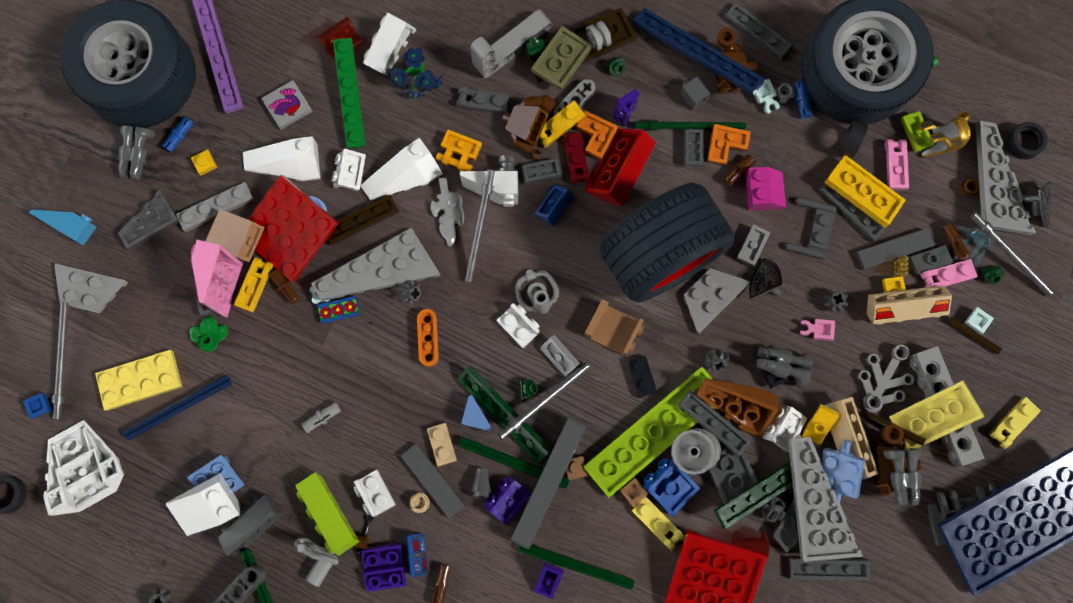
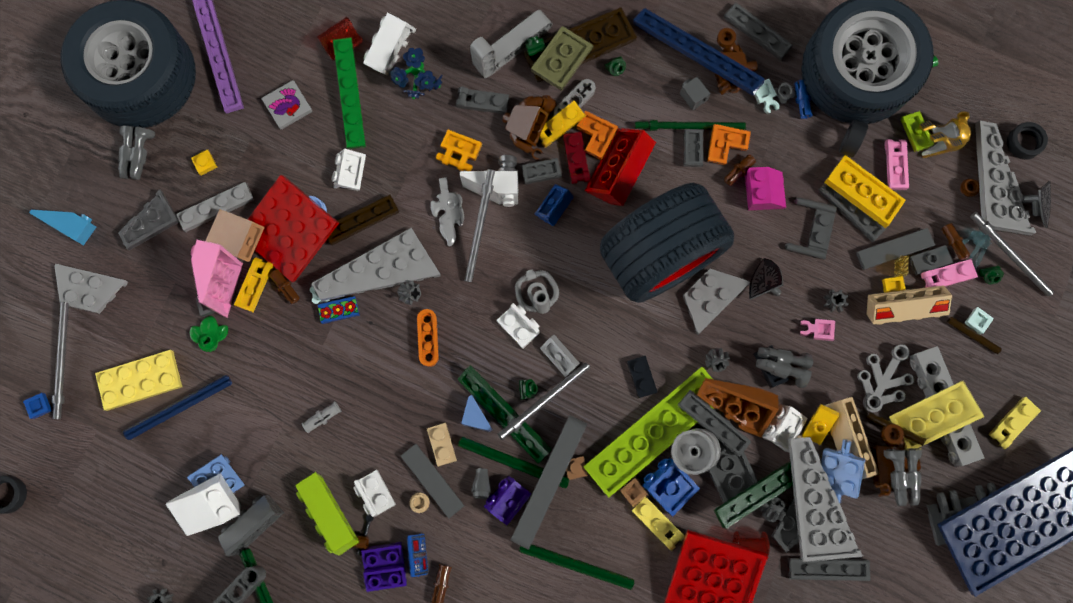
(79, 470): white wedge -> none
(178, 134): blue pin -> none
(291, 158): white wedge -> none
(323, 562): light grey piece -> none
(406, 170): white wedge -> none
(548, 580): dark purple slope -> none
(599, 35): light grey wheel -> none
(614, 329): medium nougat panel -> none
(625, 107): dark purple bracket -> none
(753, 245): light grey plate -> none

